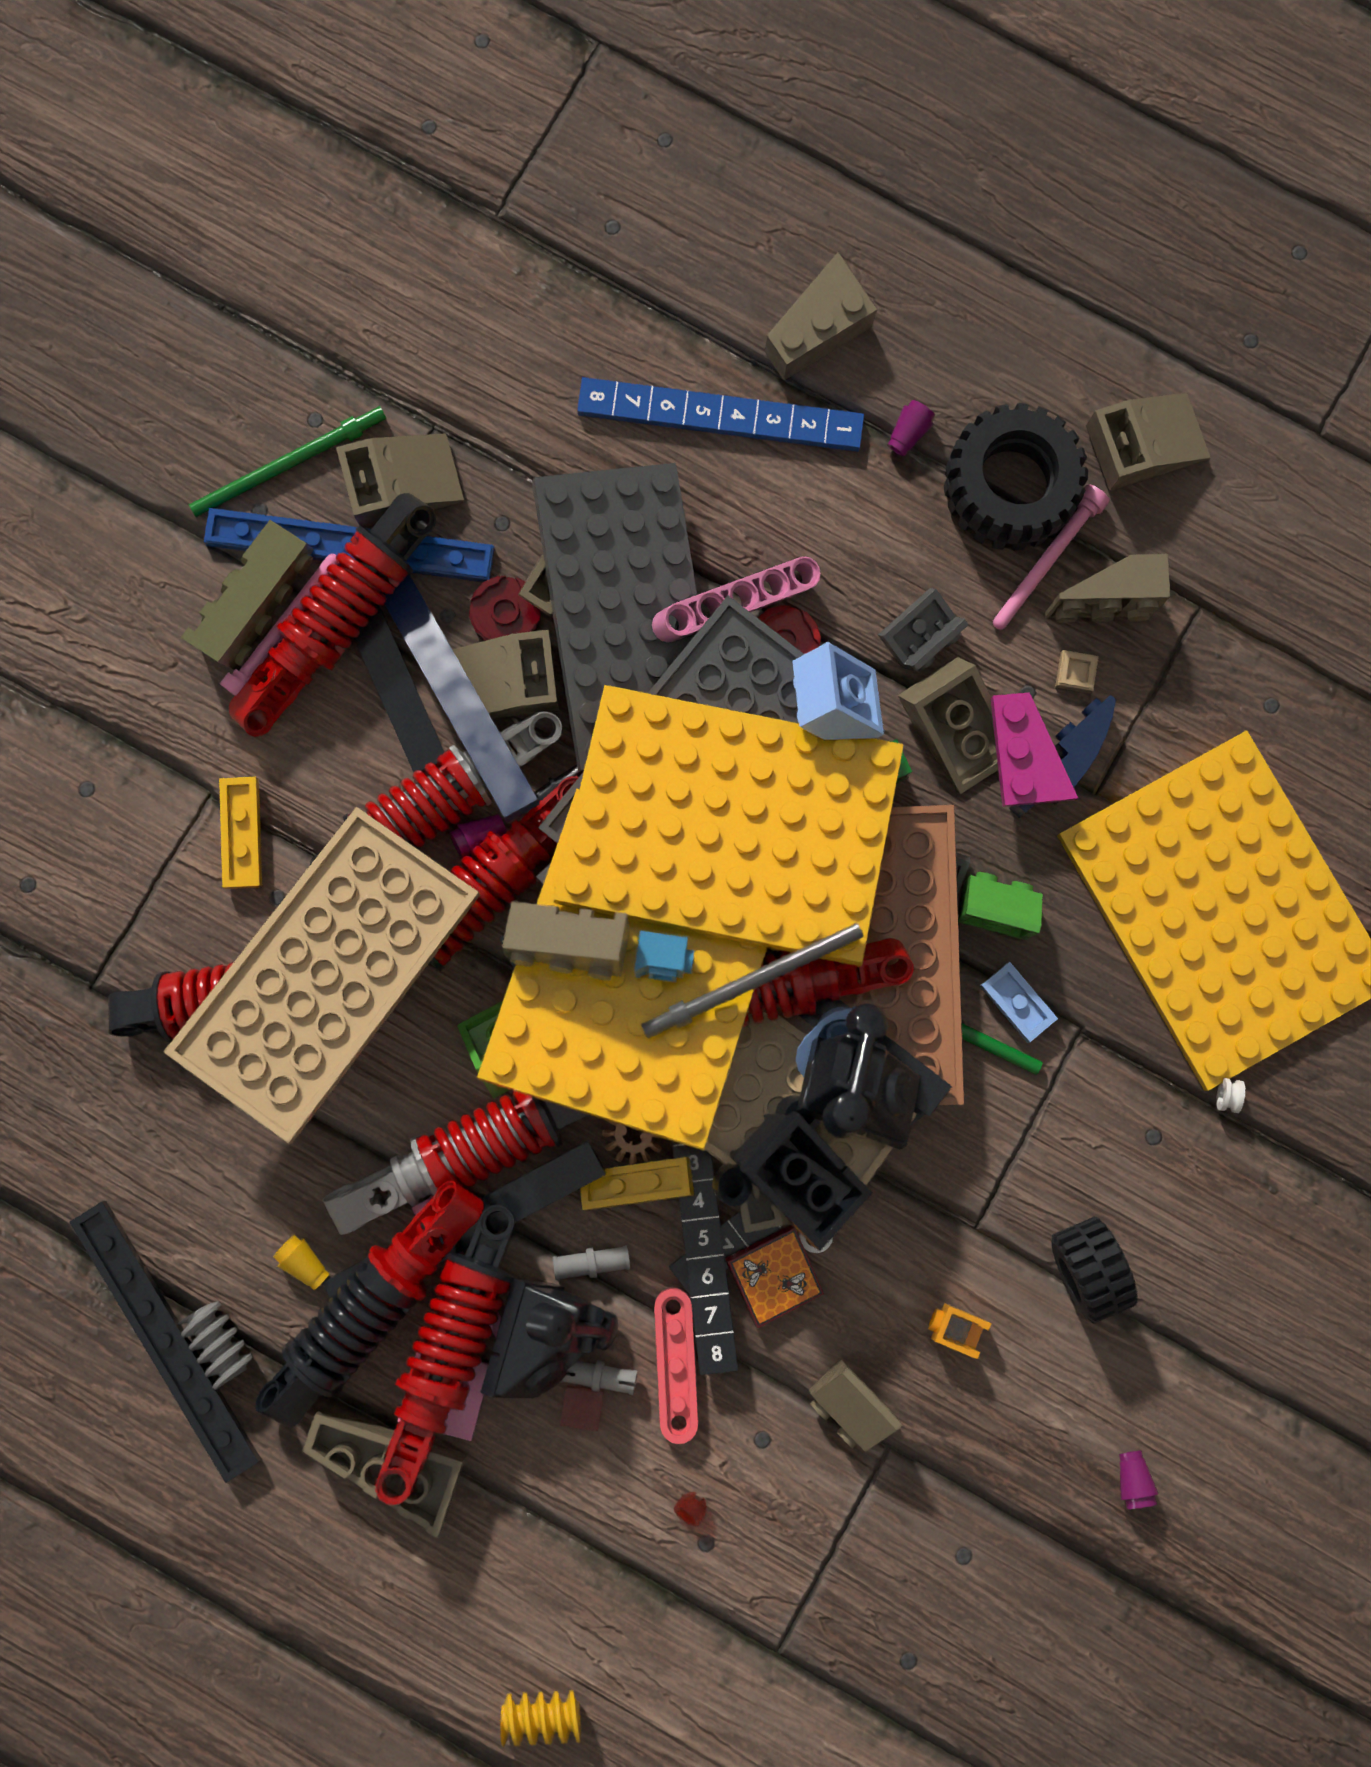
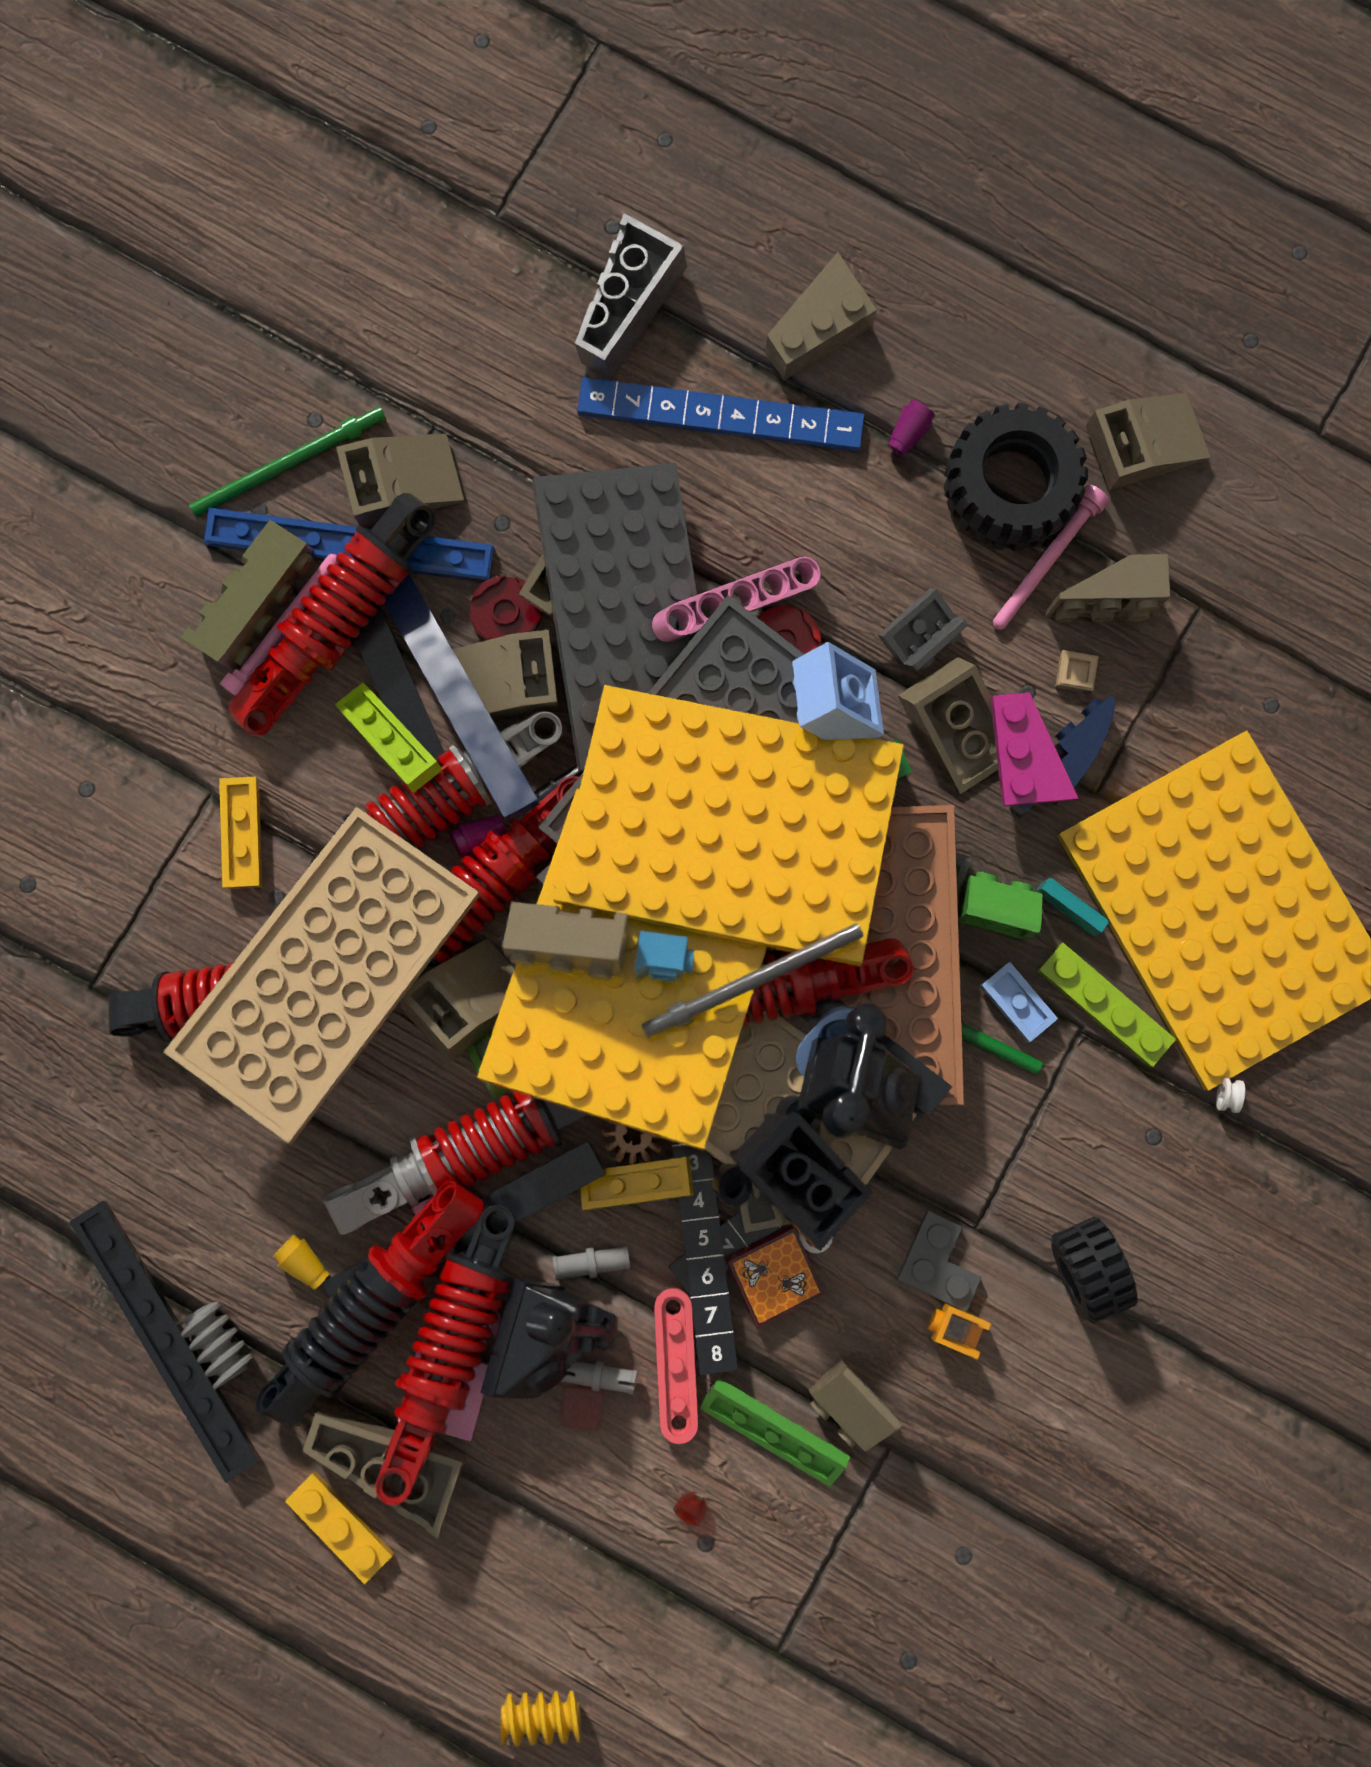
(339, 1527): none -> yellow plate
(388, 737): none -> lime plate
(459, 998): none -> dark tan slope
(629, 293): none -> flat silver wedge
(774, 1432): none -> bright green plate
(928, 1265): none -> dark grey plate
(1072, 907): none -> teal tile
(1106, 1005): none -> lime plate
(1136, 1481): magenta cone -> none

